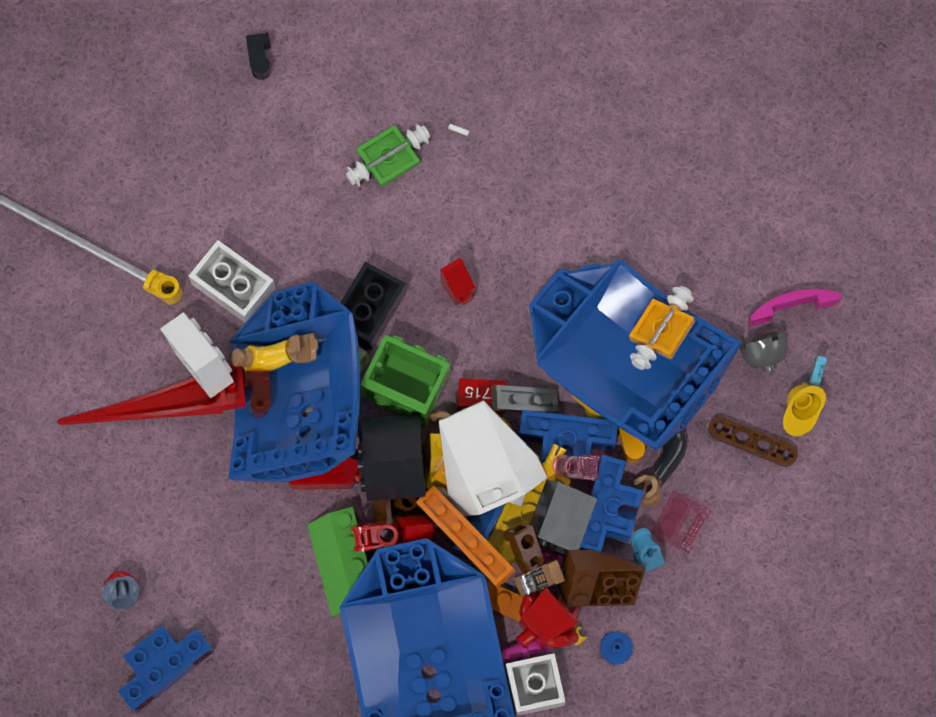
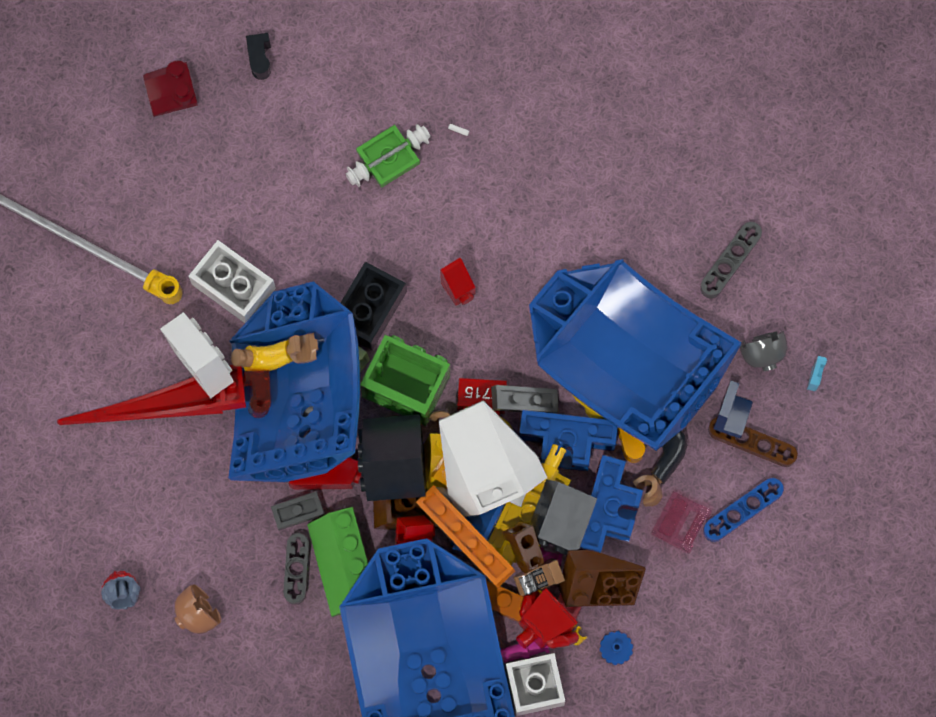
(161, 664): blue piece -> none
(170, 88): none -> dark red slope
(195, 611): none -> nougat cylinder
(290, 550): none -> dark grey beam
(297, 511): none -> dark grey plate
(372, 535): red piece -> none
(580, 467): clear pink piece -> none
(645, 550): dark azure piece -> none
(662, 328): light orange plate -> none
(731, 260): none -> dark grey beam
(733, 412): none -> panel
(741, 507): none -> blue beam
(803, 408): yellow piece -> none
(821, 299): dark pink slope -> none

